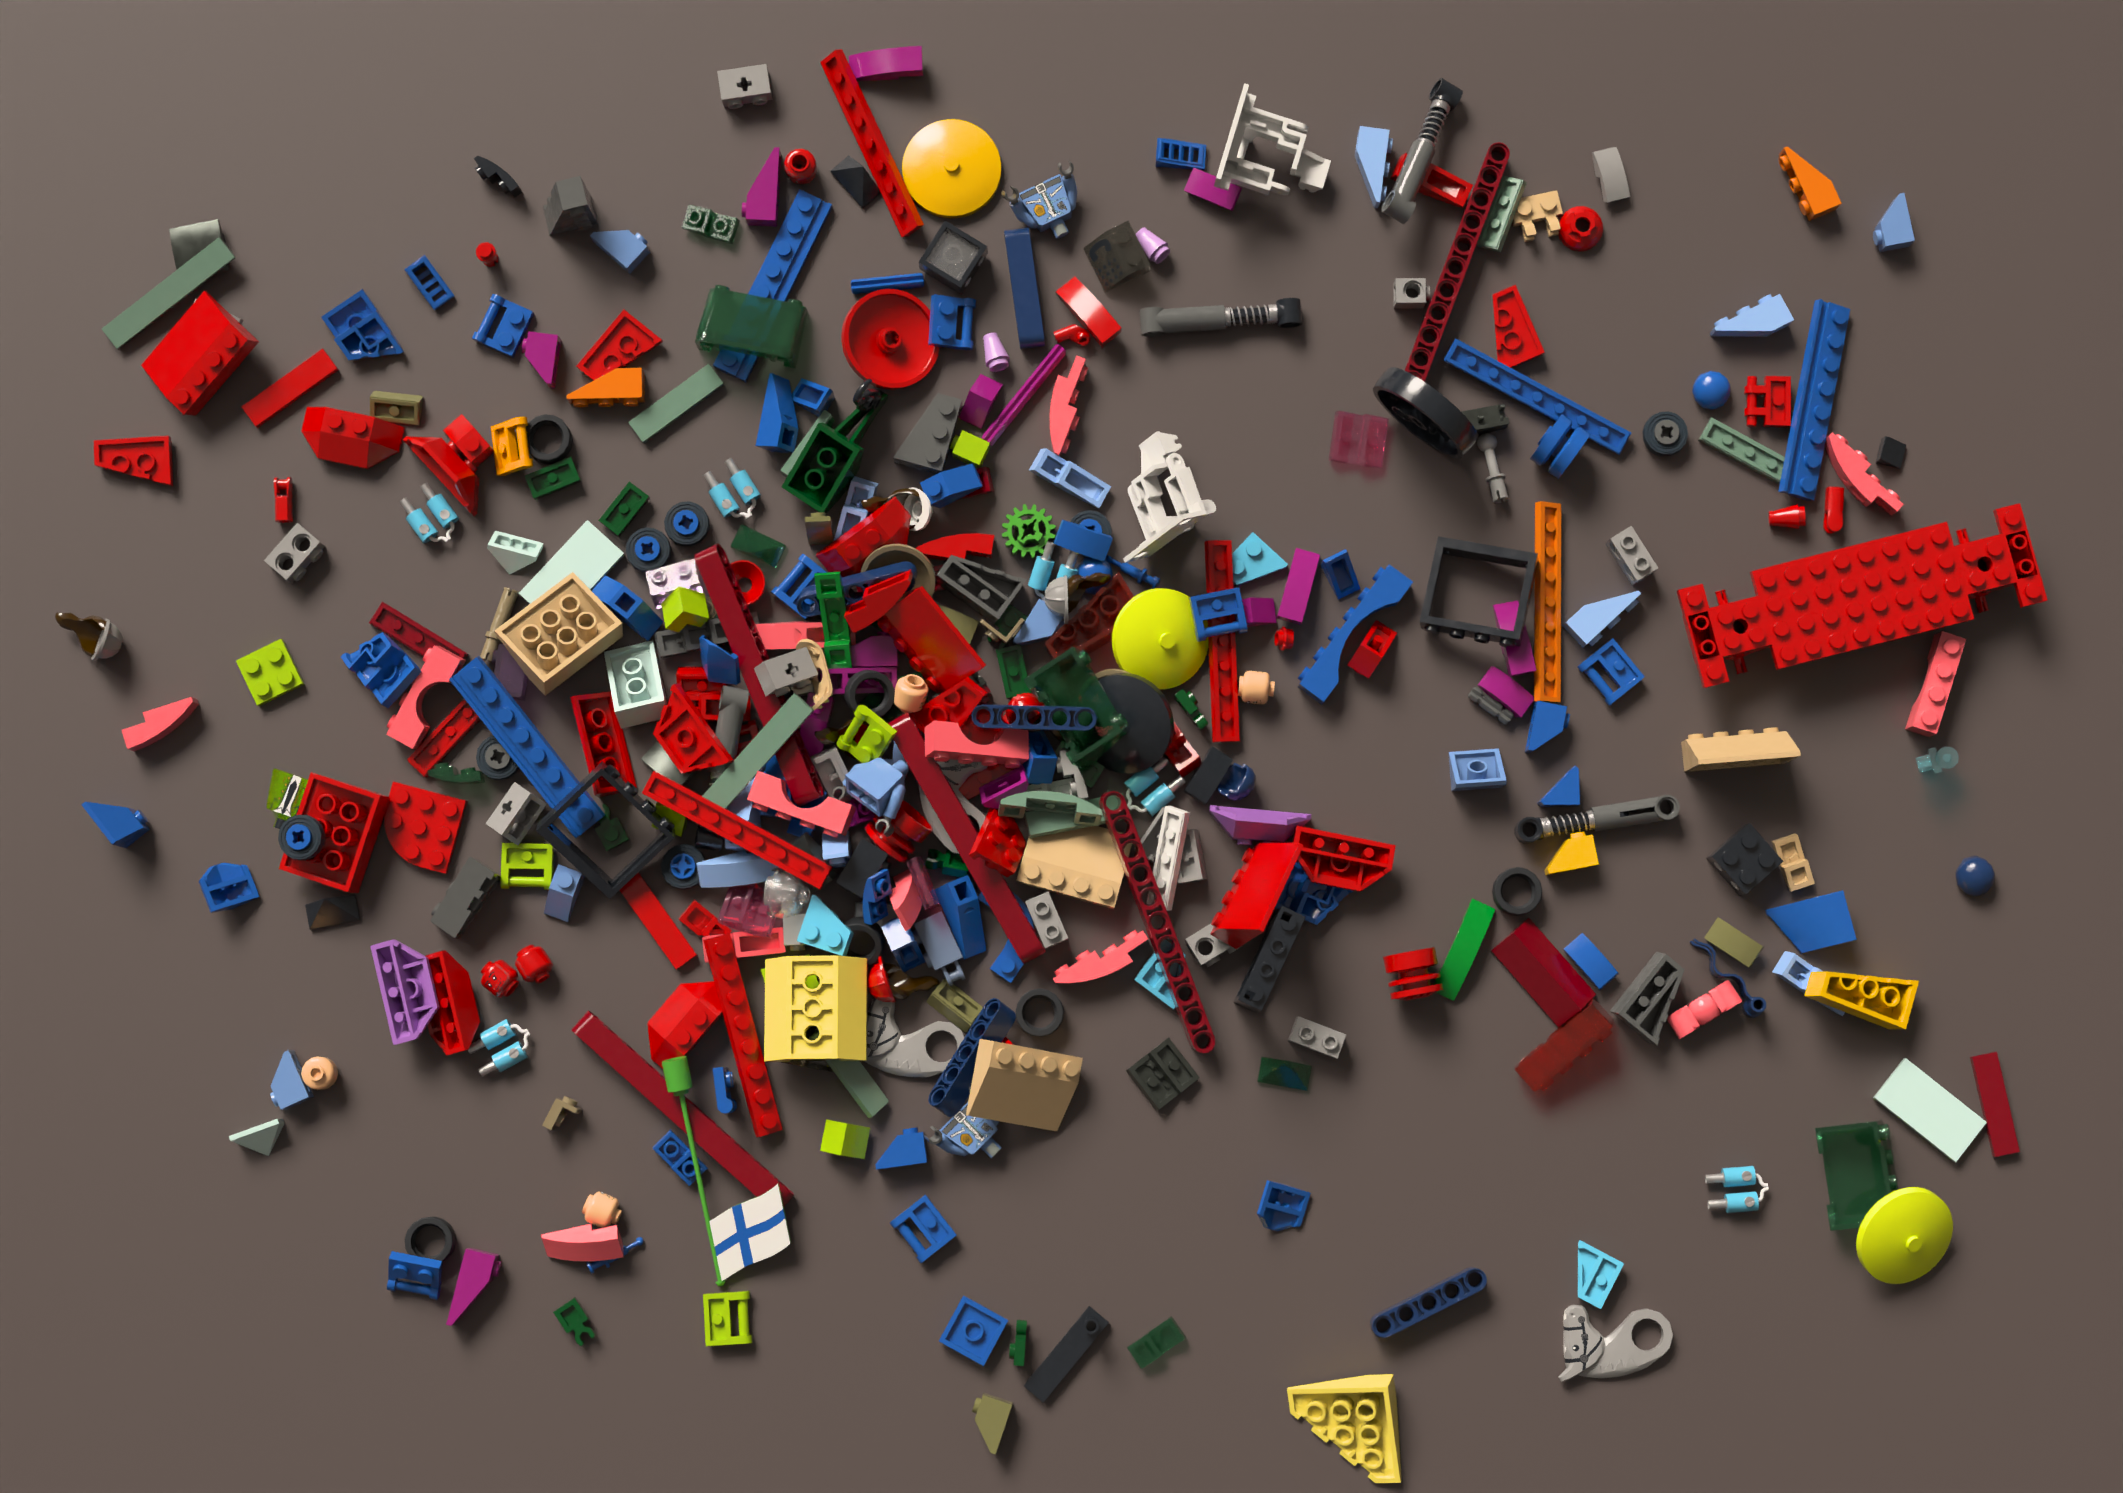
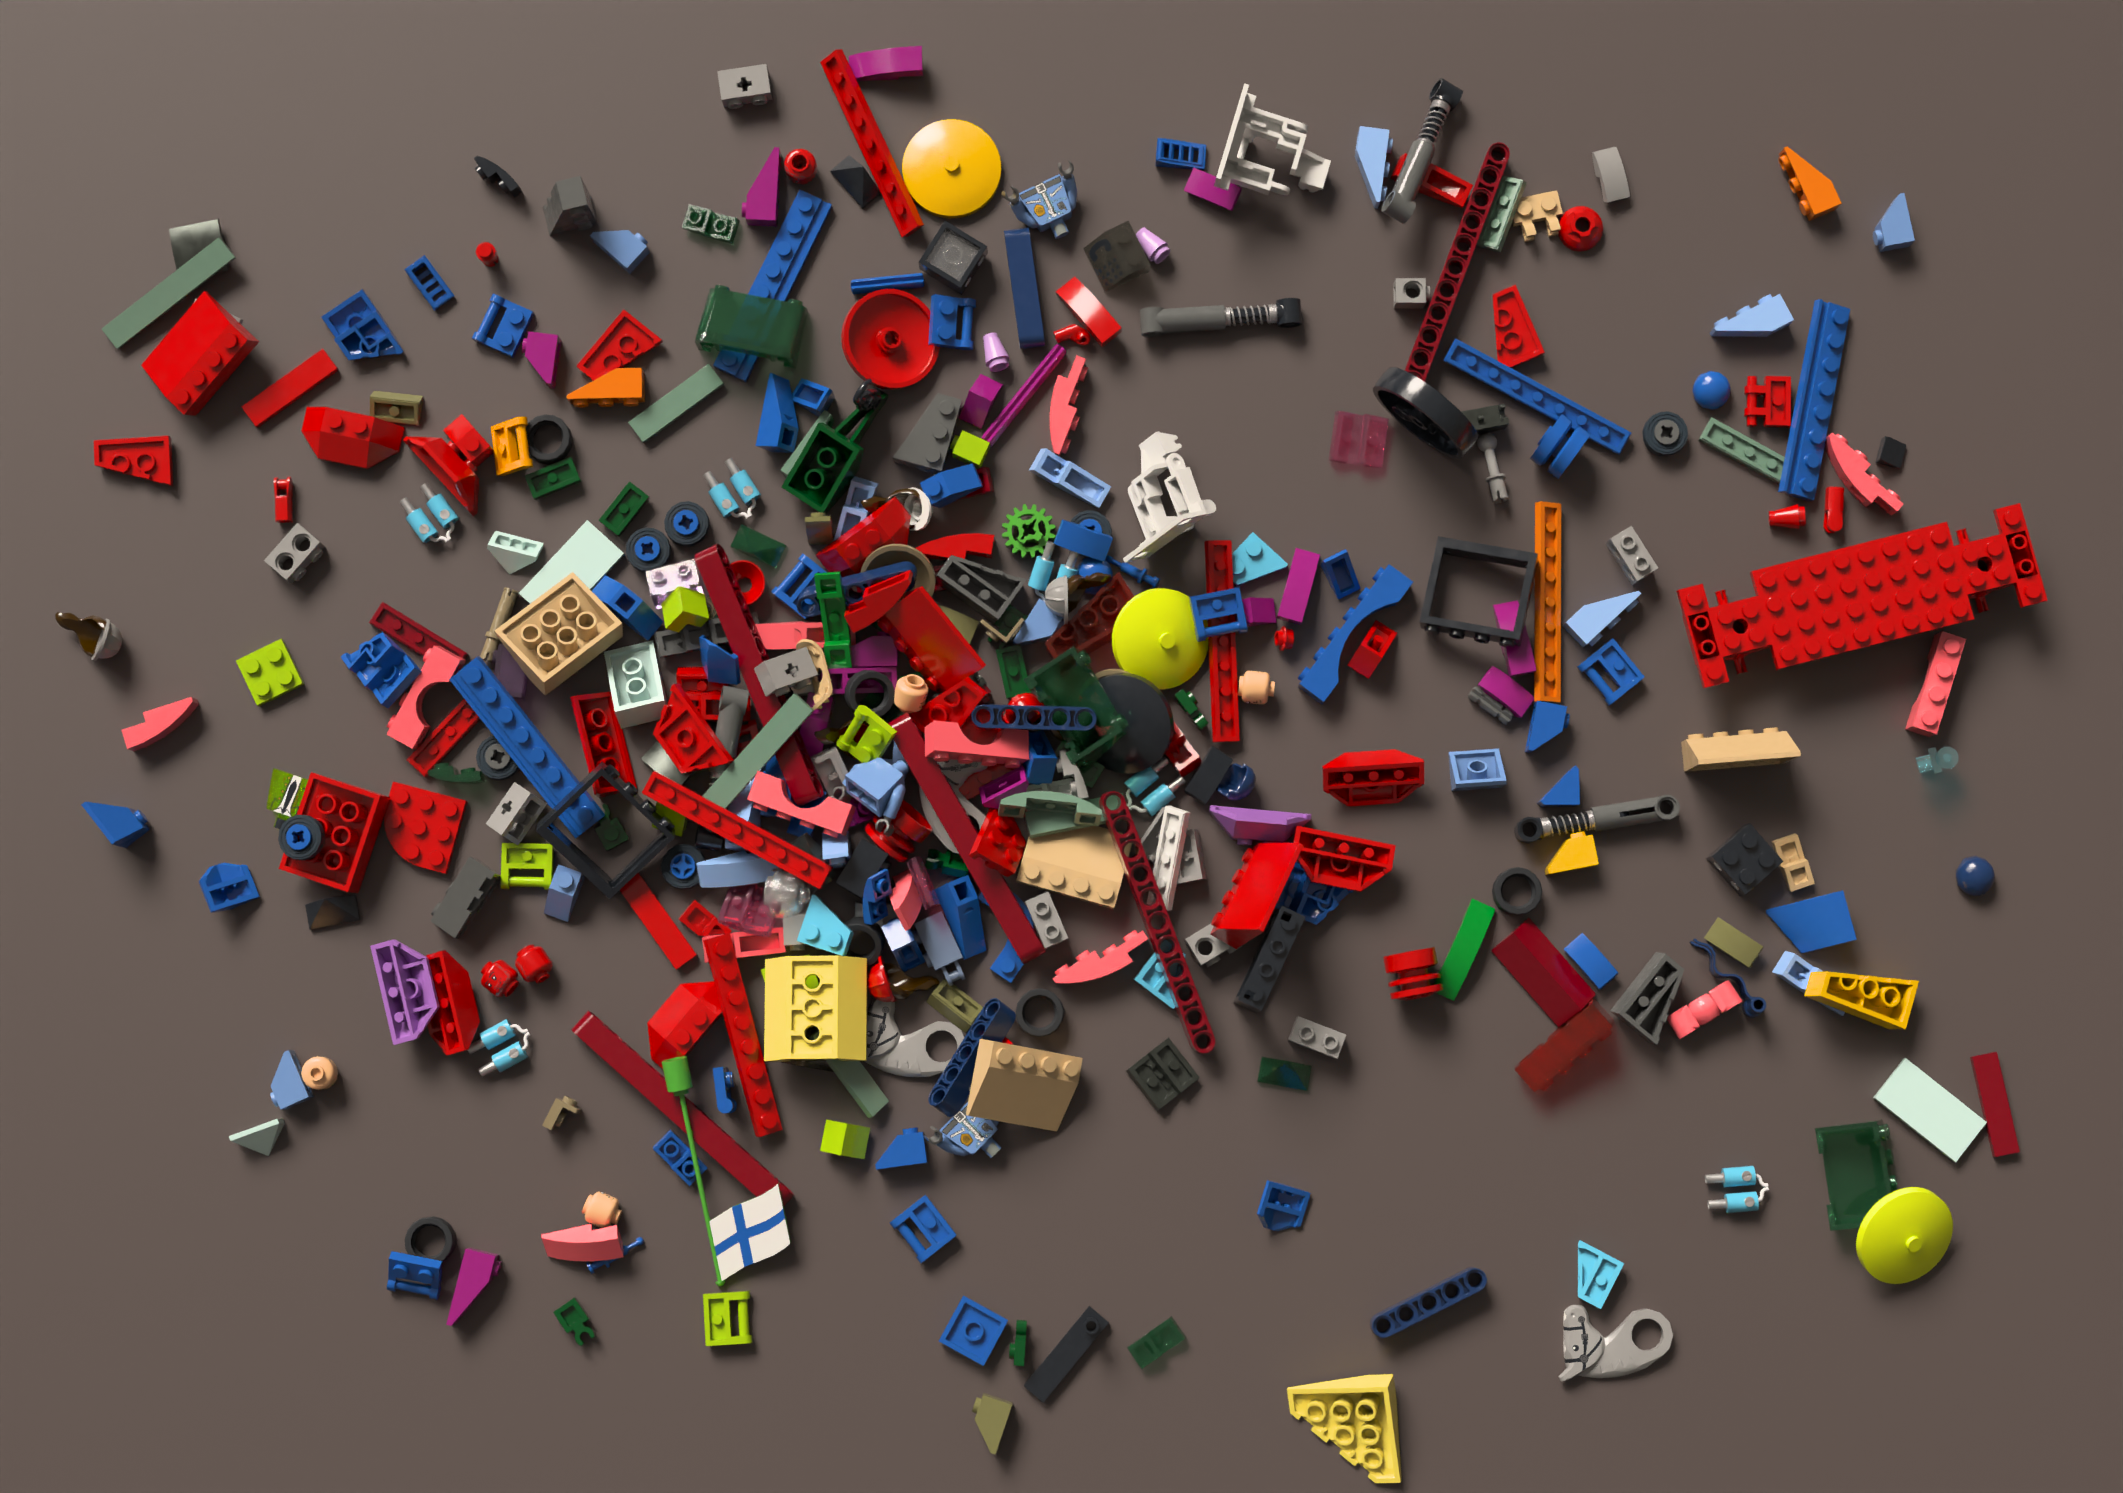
(1372, 777): none -> red wedge

